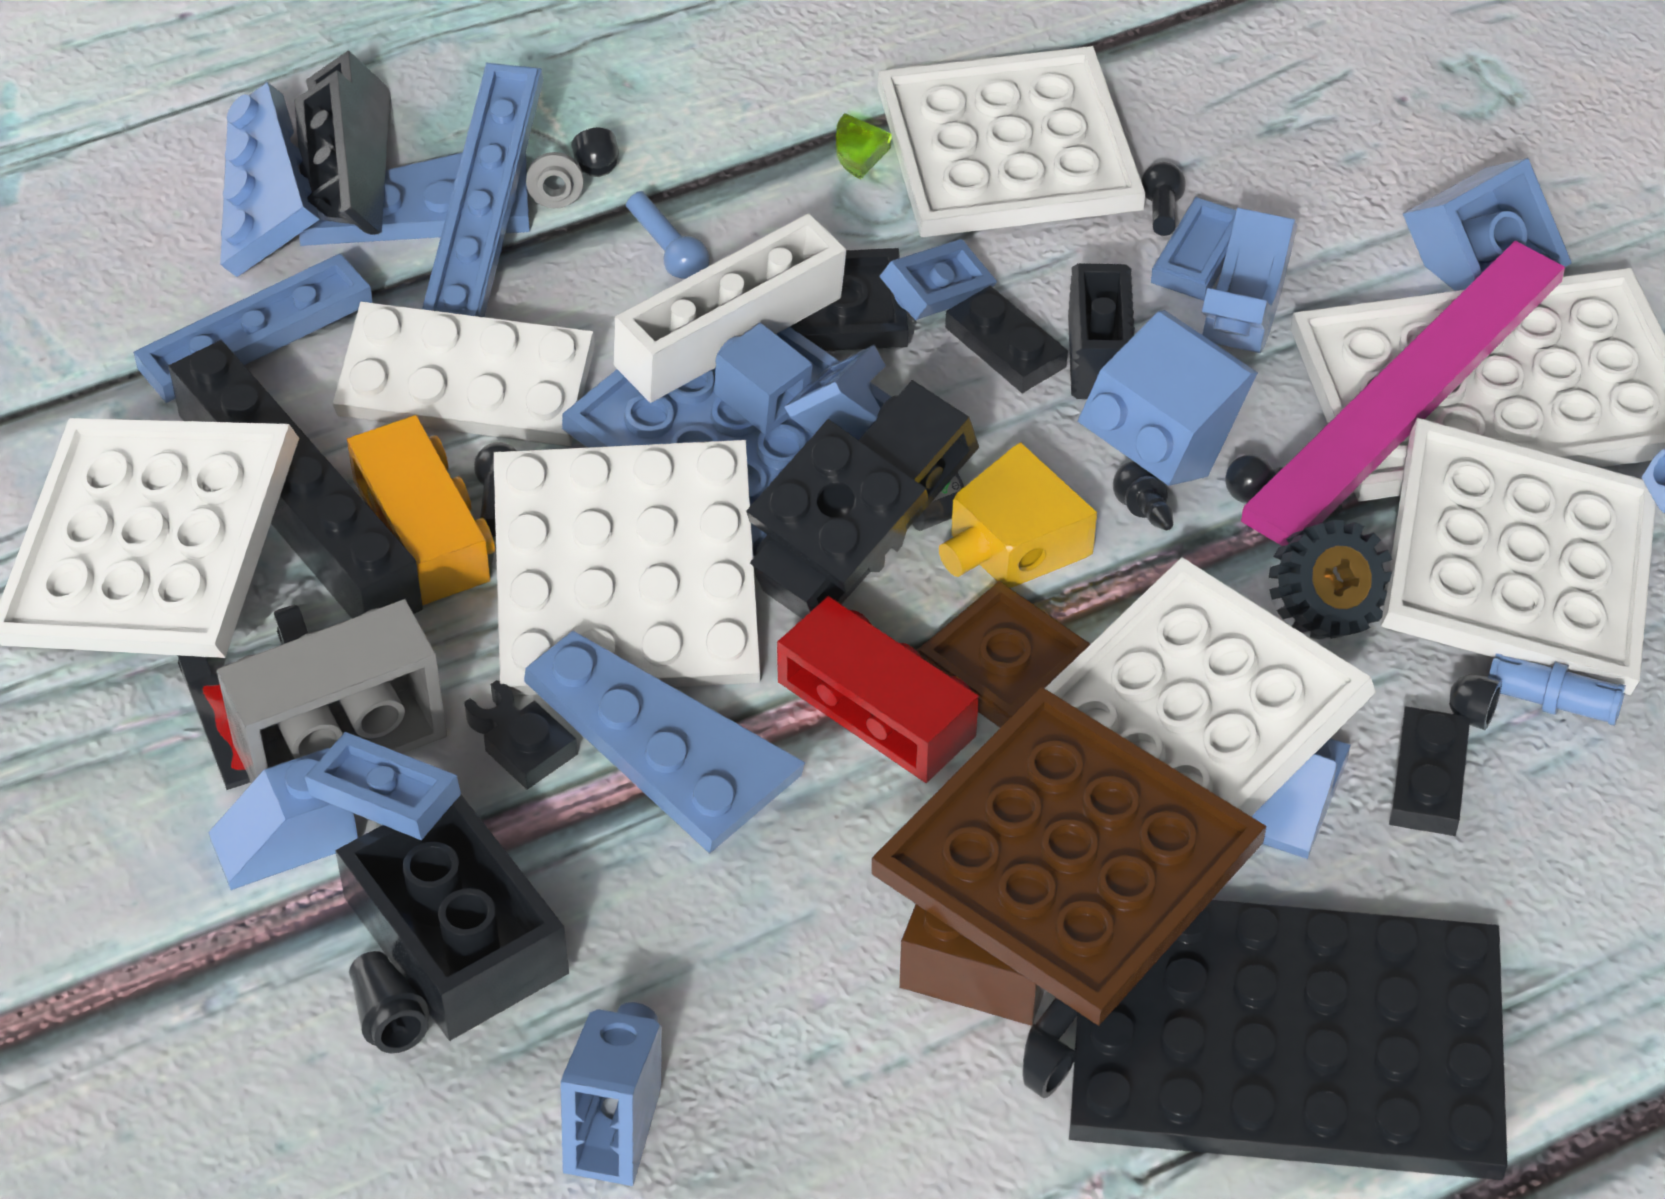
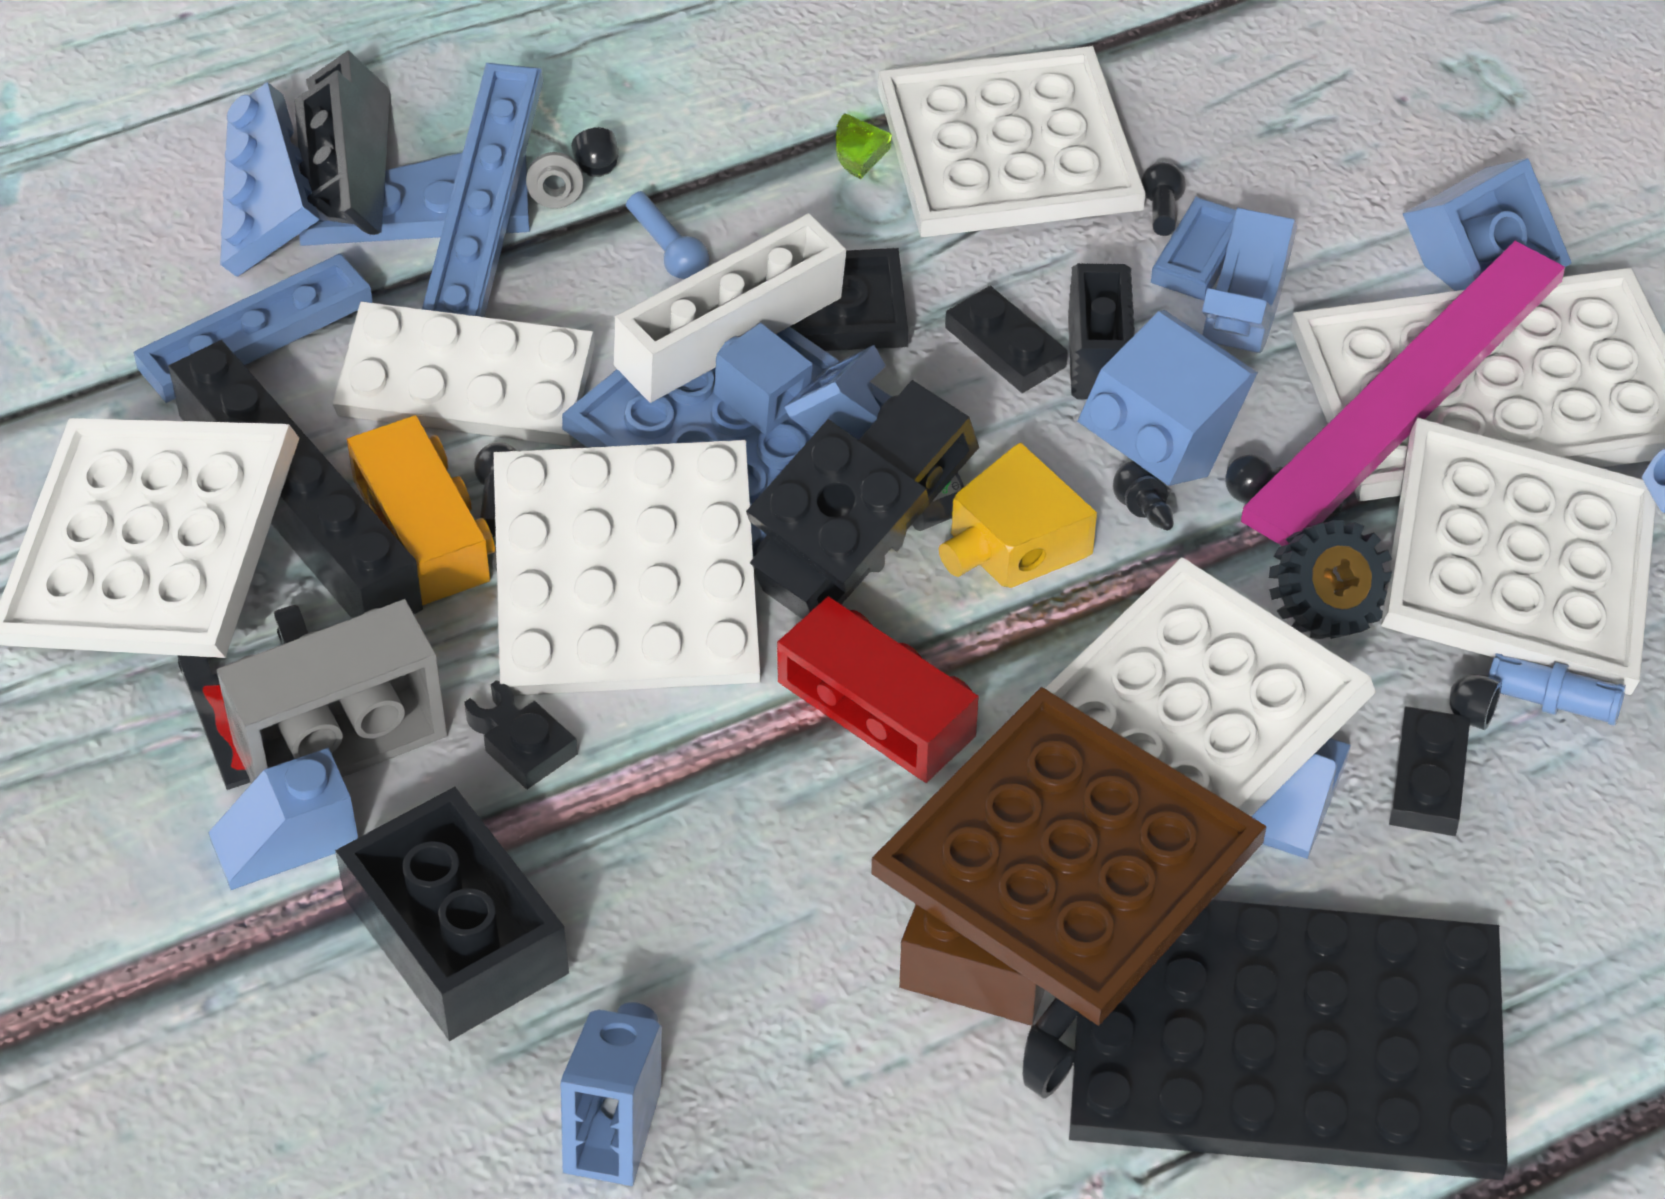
(383, 785): medium blue plate -> none
(387, 1005): black cone -> none
(670, 746): medium blue wing -> none
(936, 278): medium blue plate -> none
(1003, 650): reddish brown tile -> none

